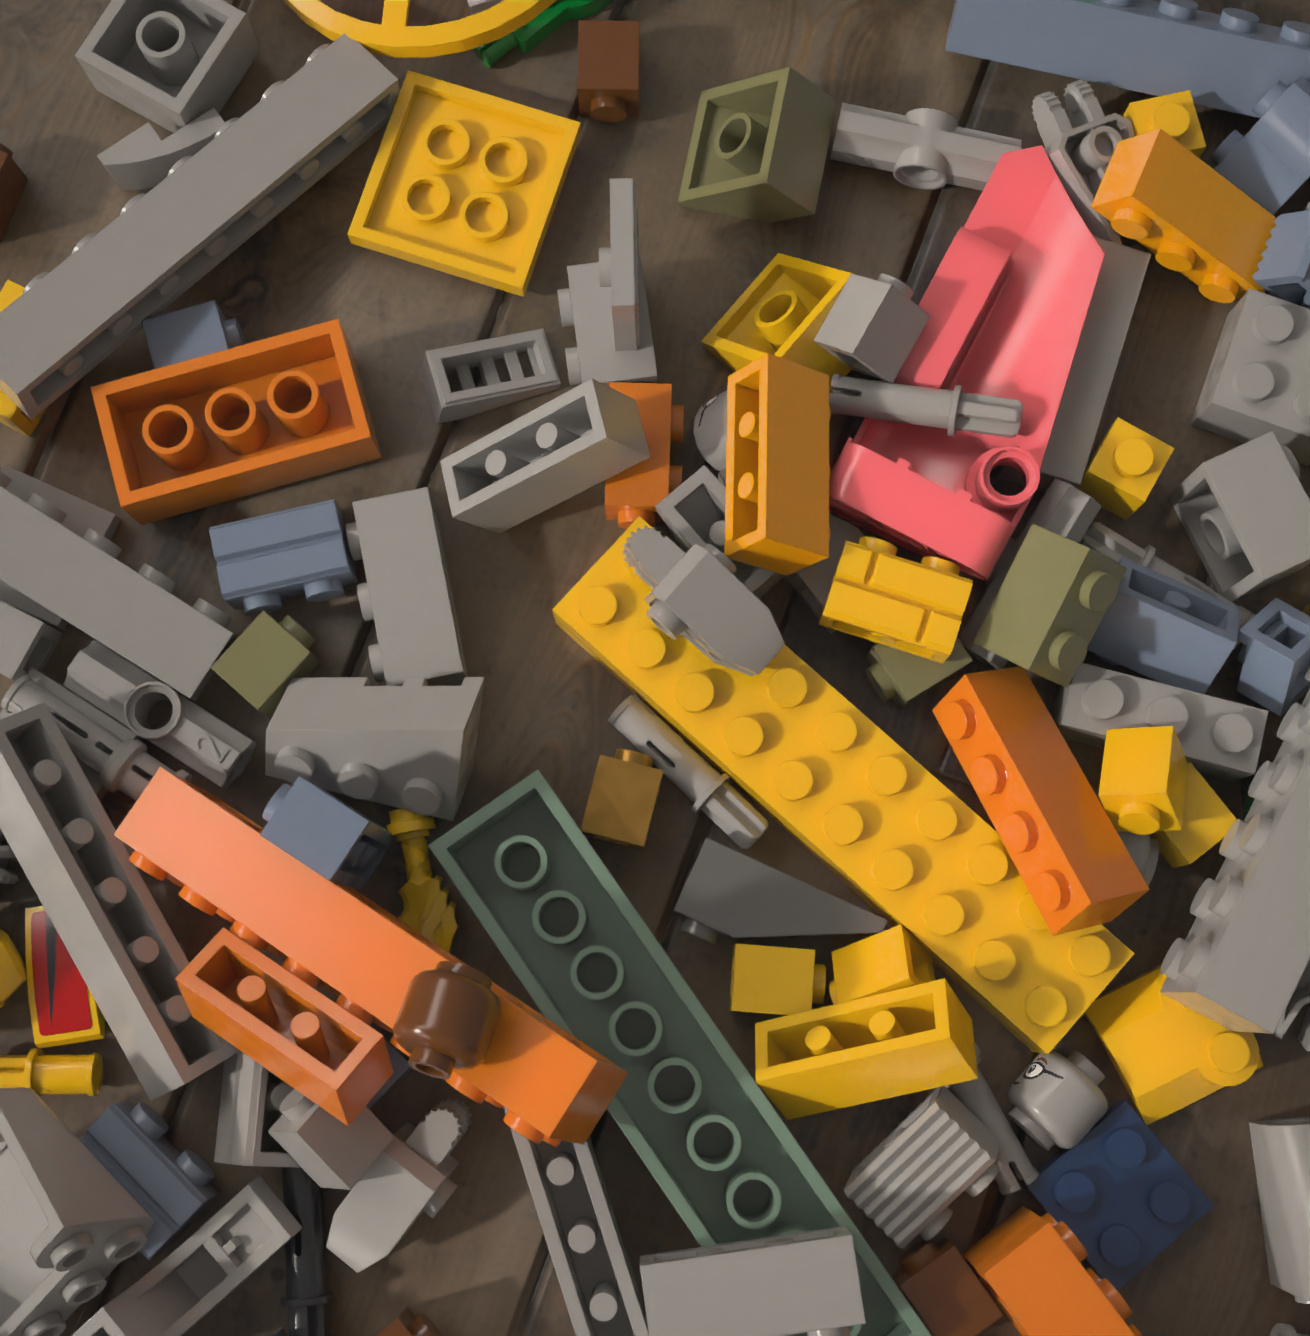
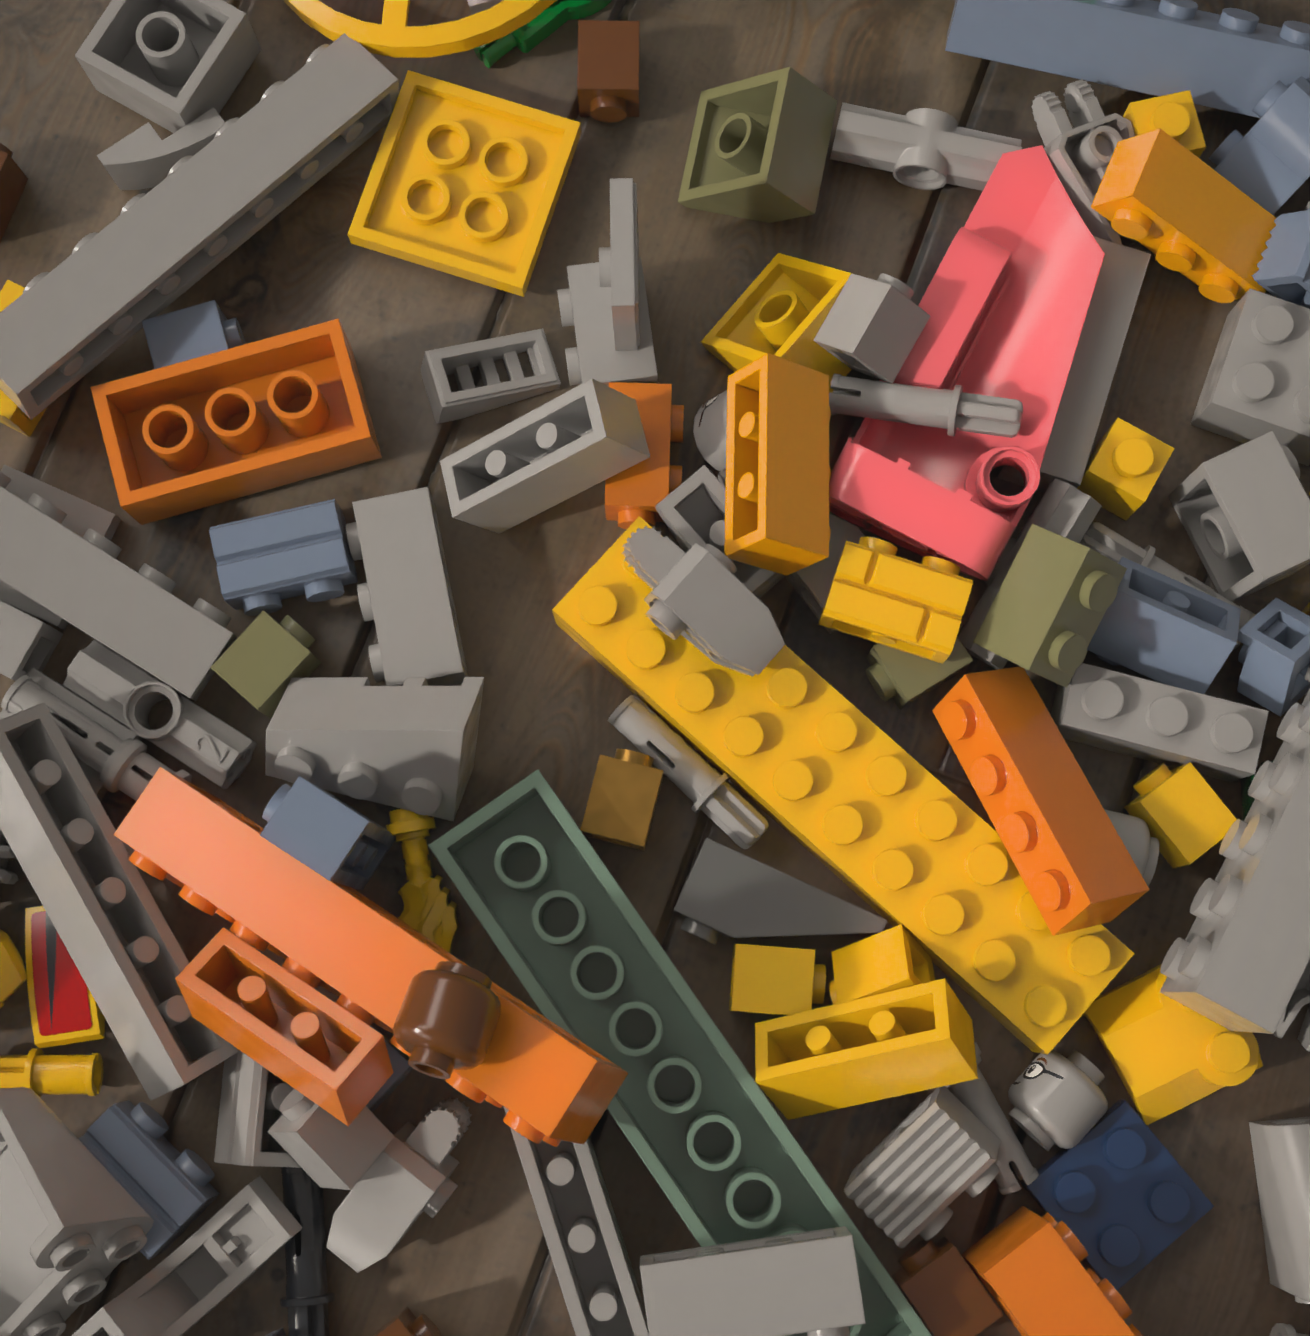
(1143, 779): yellow brick -> none

